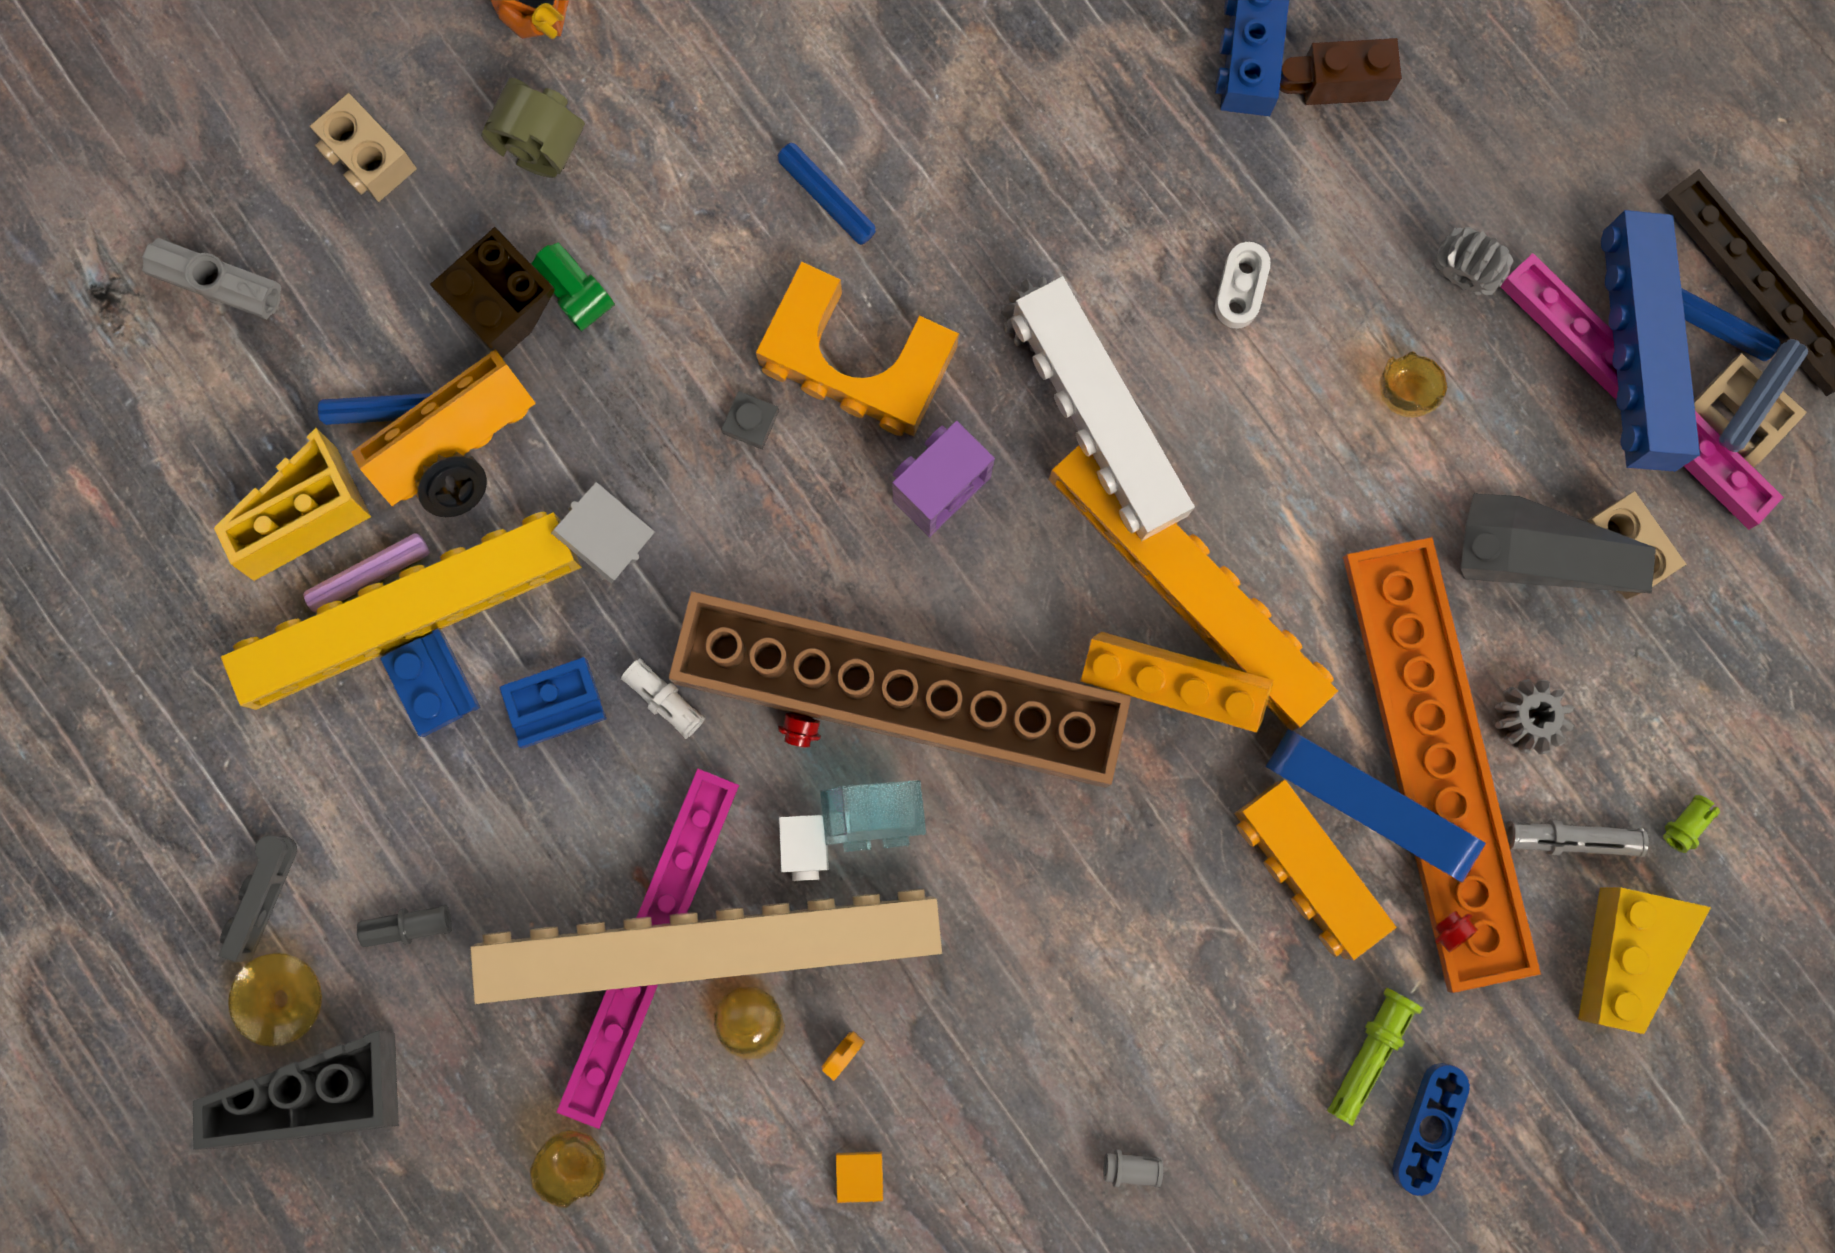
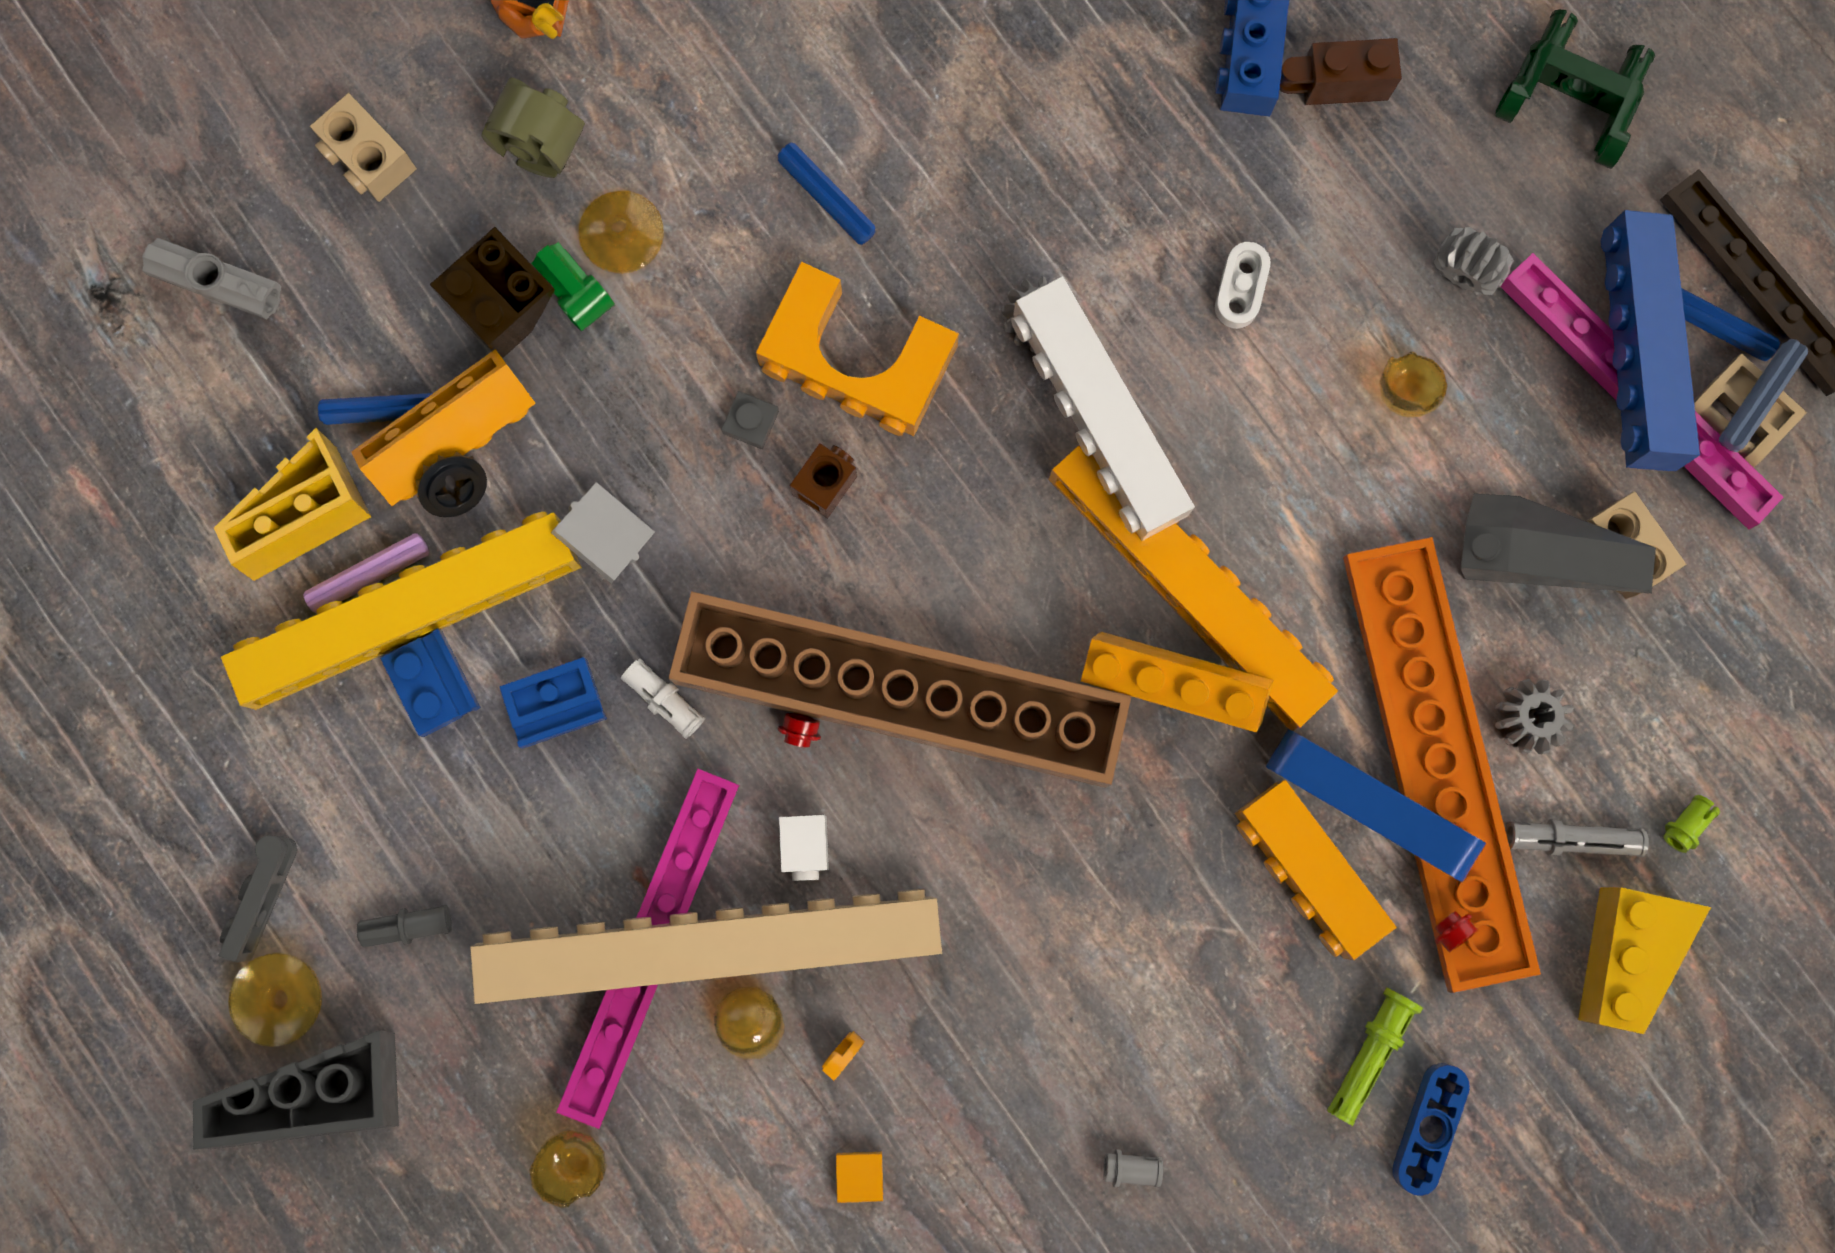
(626, 249): none -> clear yellow dish
(818, 497): none -> reddish brown brick
(871, 813): clear light blue brick -> none
(941, 477): medium lavender brick -> none
(1583, 80): none -> dark green connector

